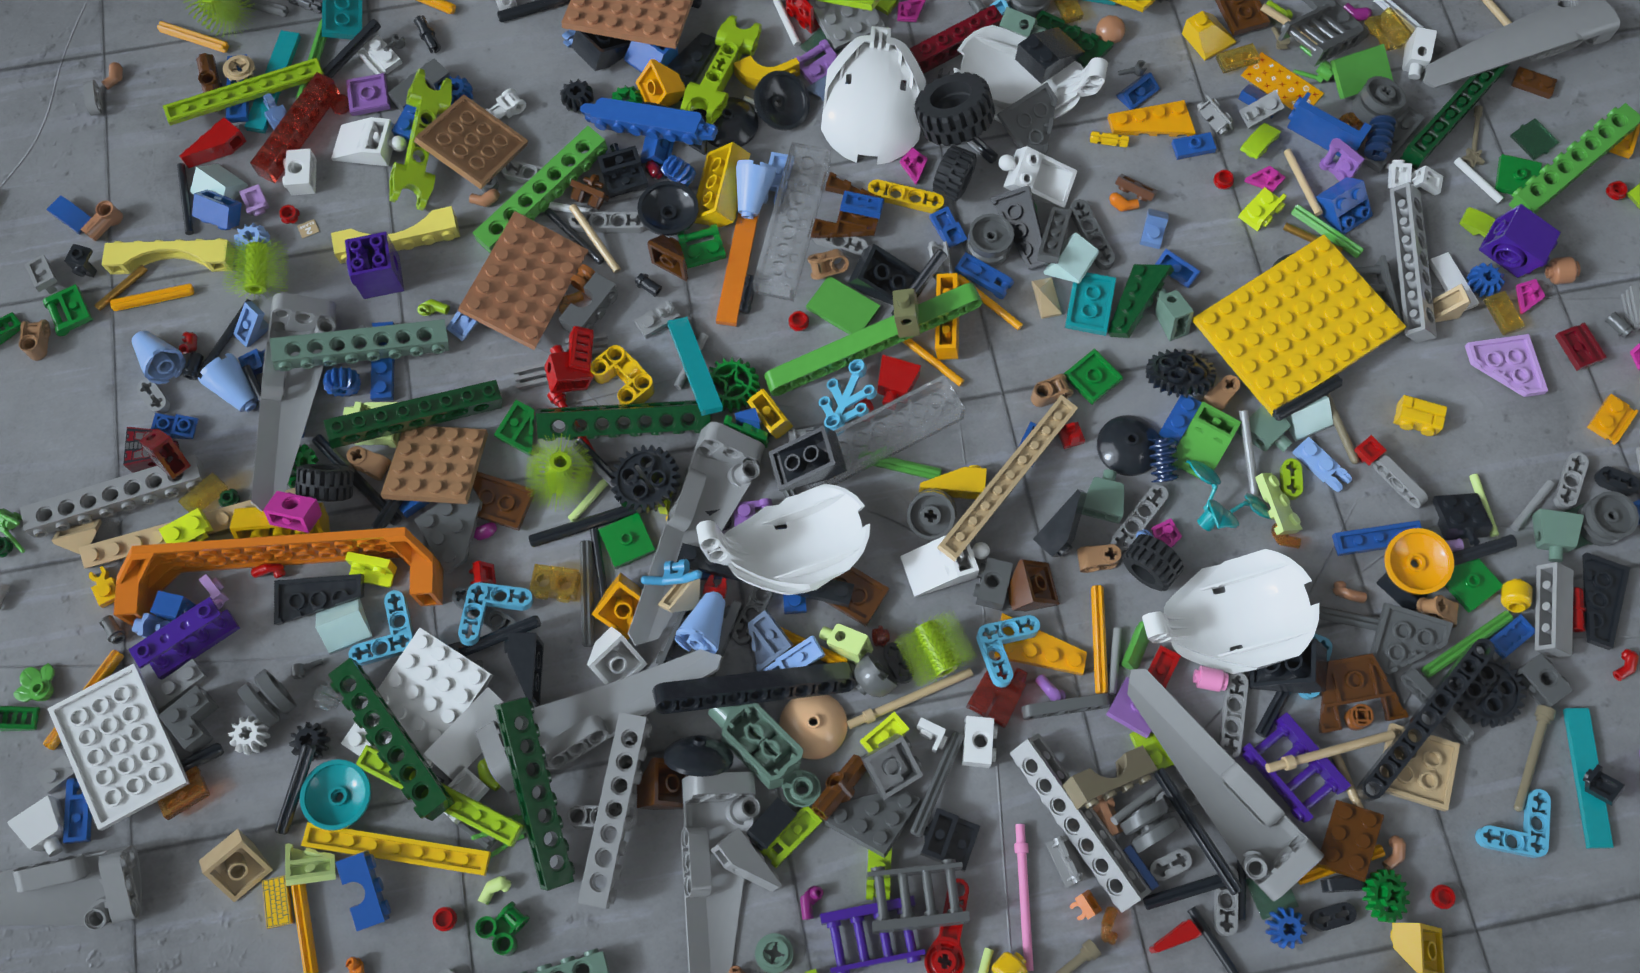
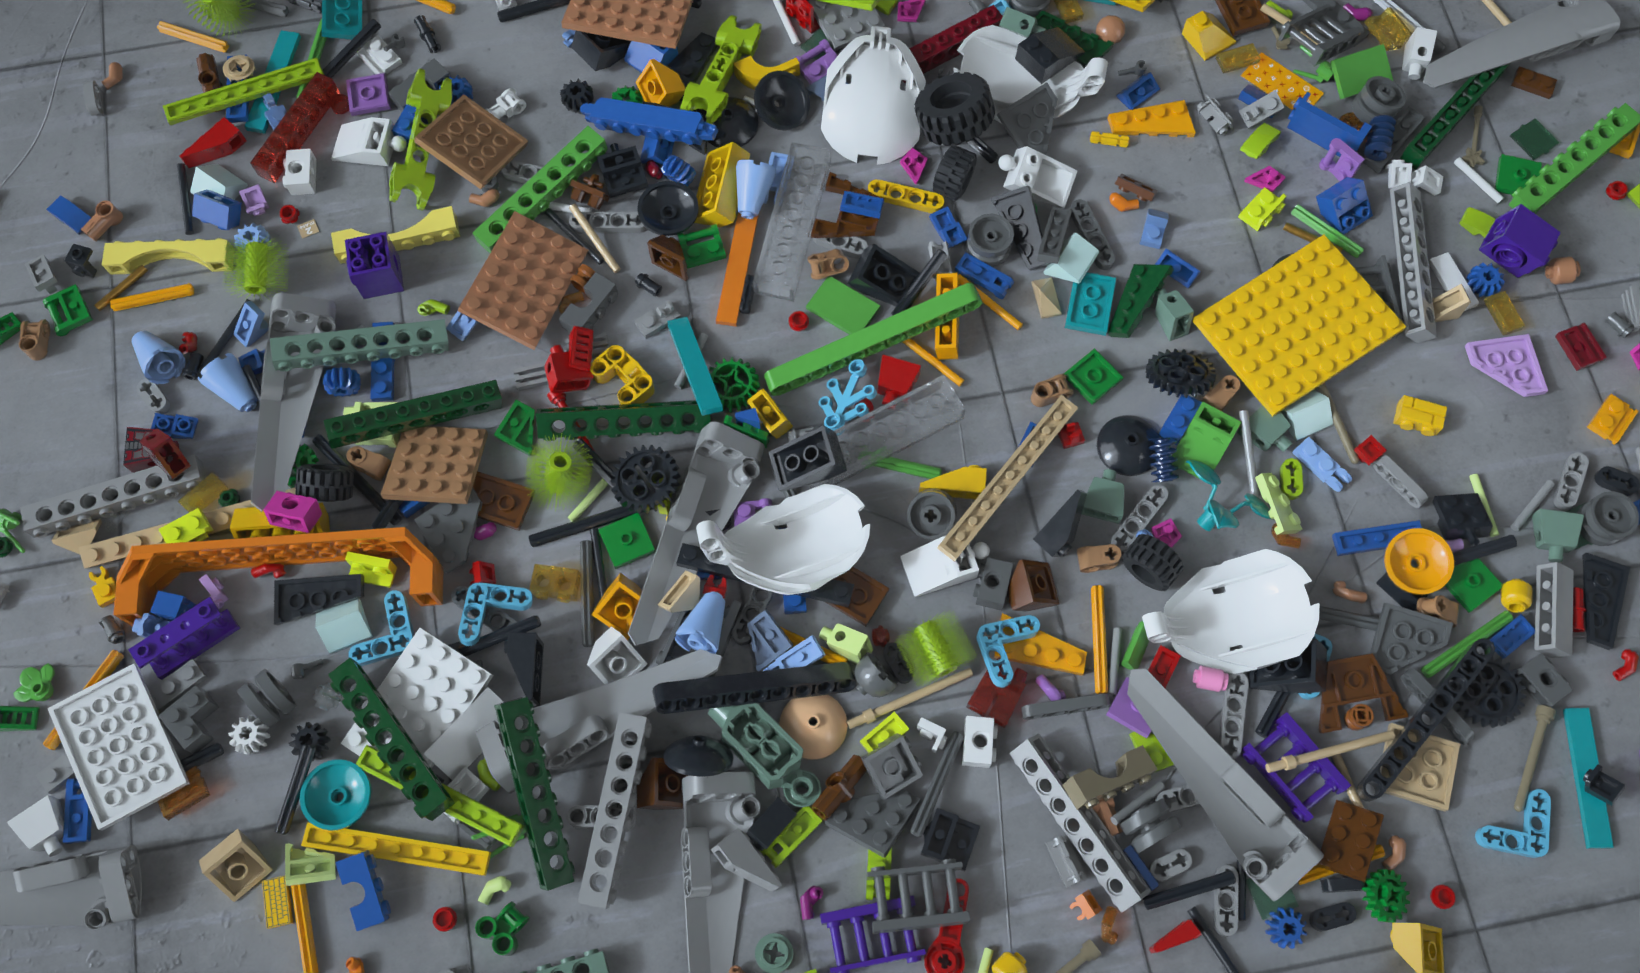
(672, 578): dark azure piece -> none
(906, 307): olive torso -> none
(1021, 849): bright pink bar -> none
(1193, 145): blue plate -> none
(1198, 831): black axle -> none
(1223, 179): red plate -> none
(1303, 182): tan bar -> none
(1307, 398): black axle -> none
(1528, 295): dark pink piece -> none

